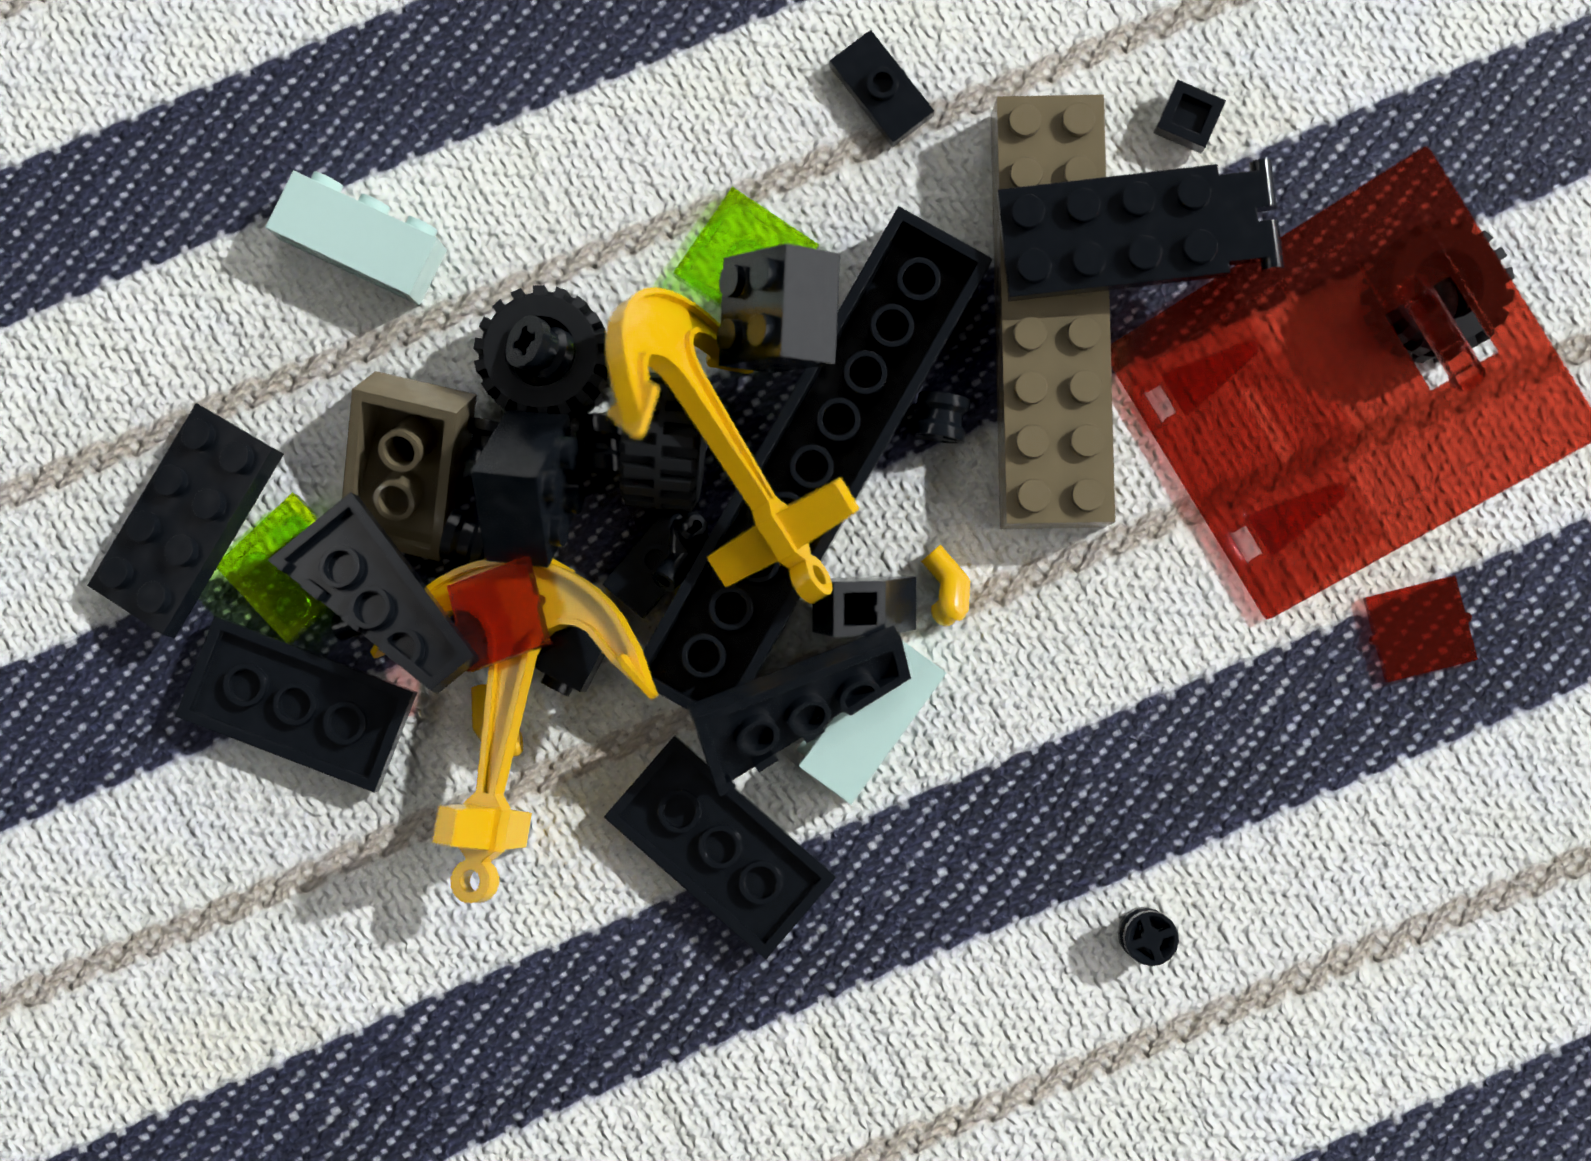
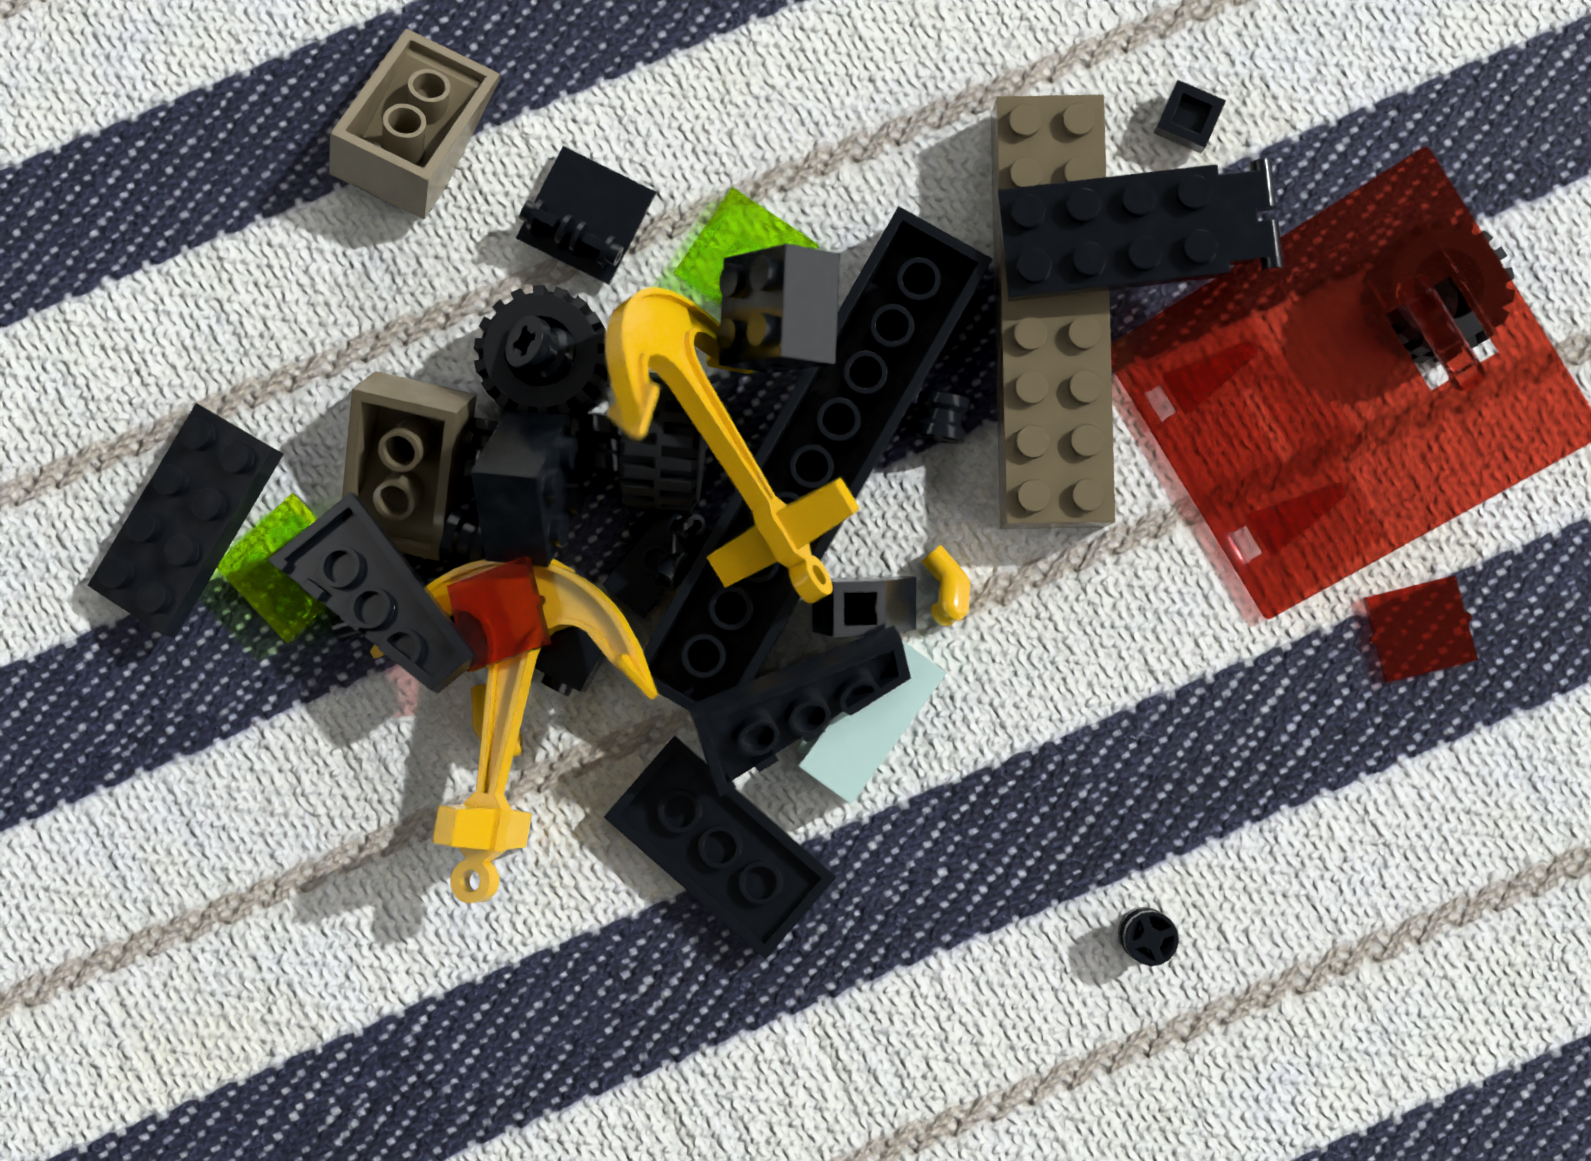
(296, 704): black plate -> none
(357, 235): light aqua brick -> none
(411, 123): none -> dark tan slope
(585, 215): none -> black hinge
(881, 88): black plate -> none

